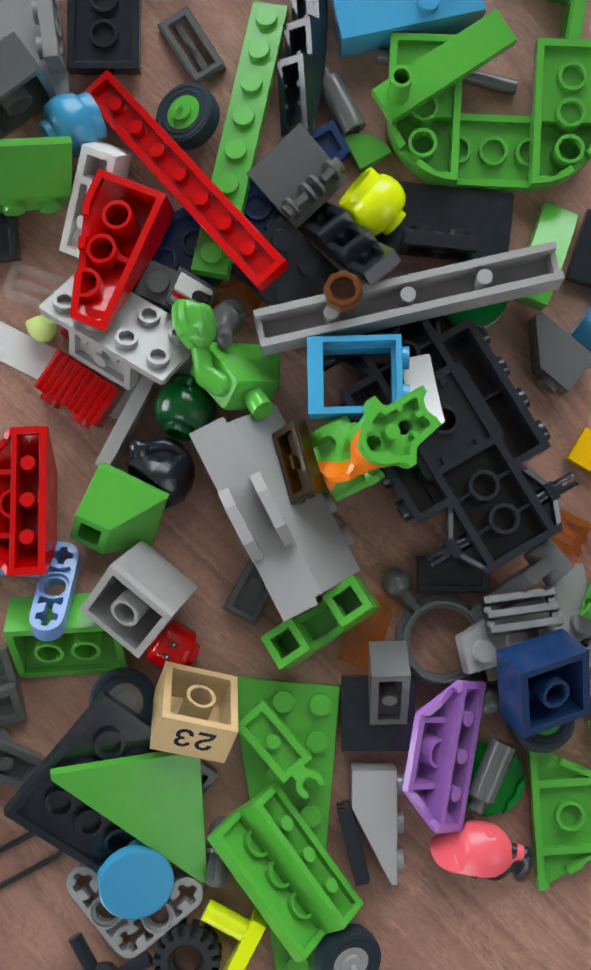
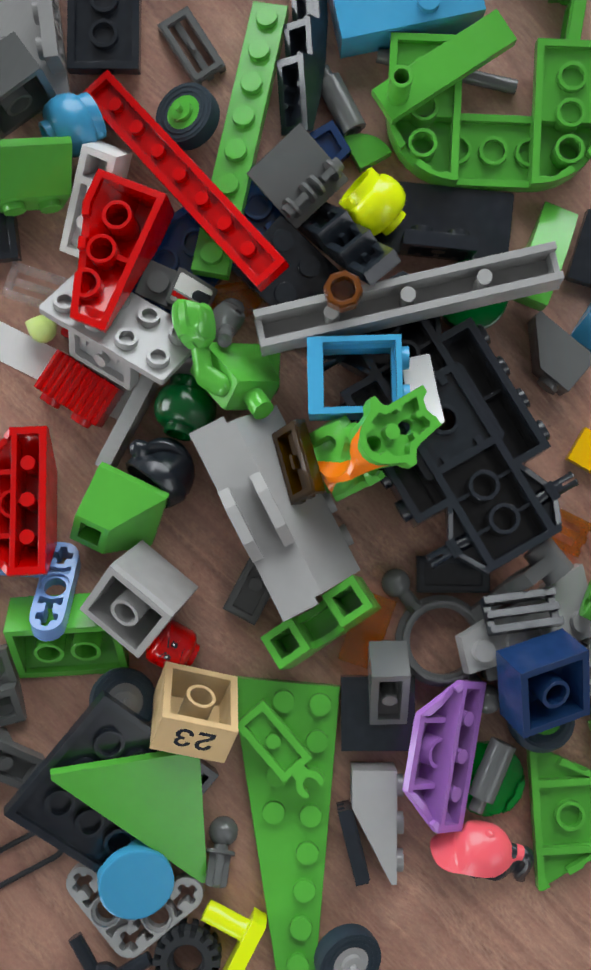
(285, 871): bright green slope -> none

